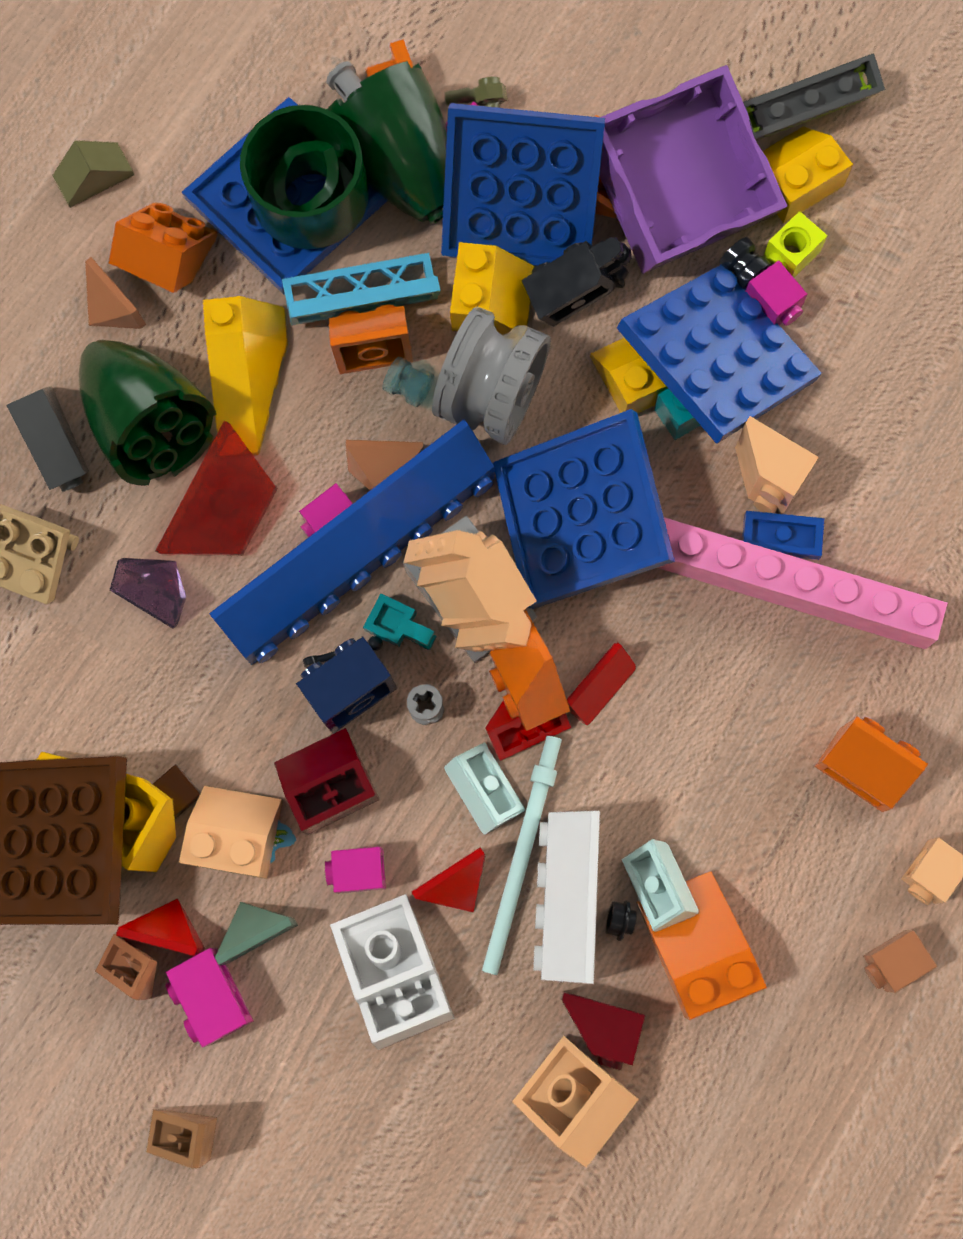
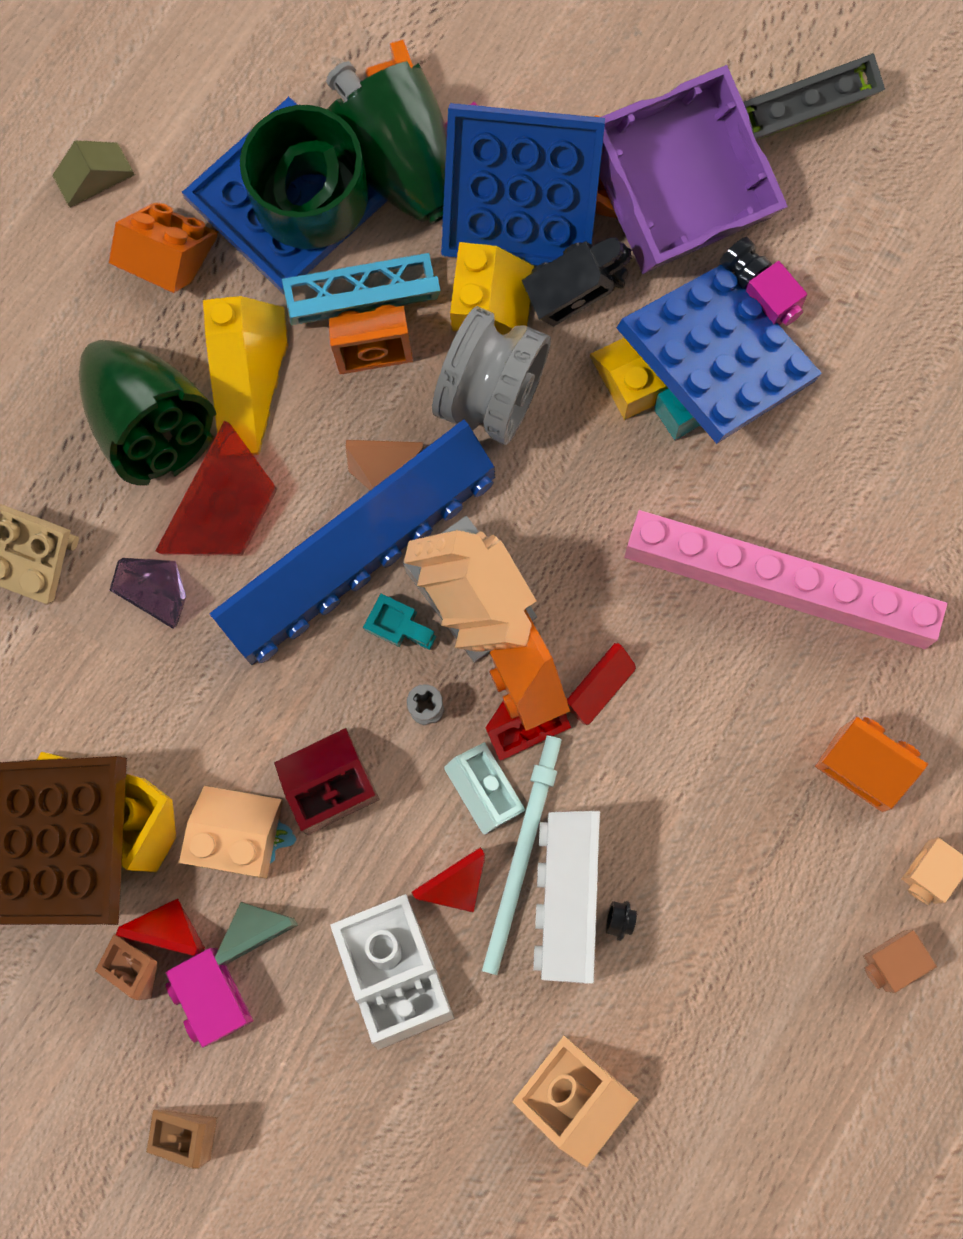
(49, 438): dark grey slope -> none
(107, 302): nougat slope -> none
(179, 788): reddish brown tile -> none
(324, 509): dark pink brick -> none
(346, 684): dark blue brick -> none
(356, 870): dark pink brick -> none
(374, 642): black hinge -> none
(408, 381): clear light blue wheel -> none
(488, 93): olive piece -> none
(583, 509): blue plate -> none
(606, 1029): dark red slope -> none
(660, 885): light aqua slope -> none
(707, 953): orange slope -> none
(771, 466): light nougat slope -> none
(785, 533): blue plate -> none
(798, 233): neon yellow brick -> none
(807, 169): yellow slope -> none

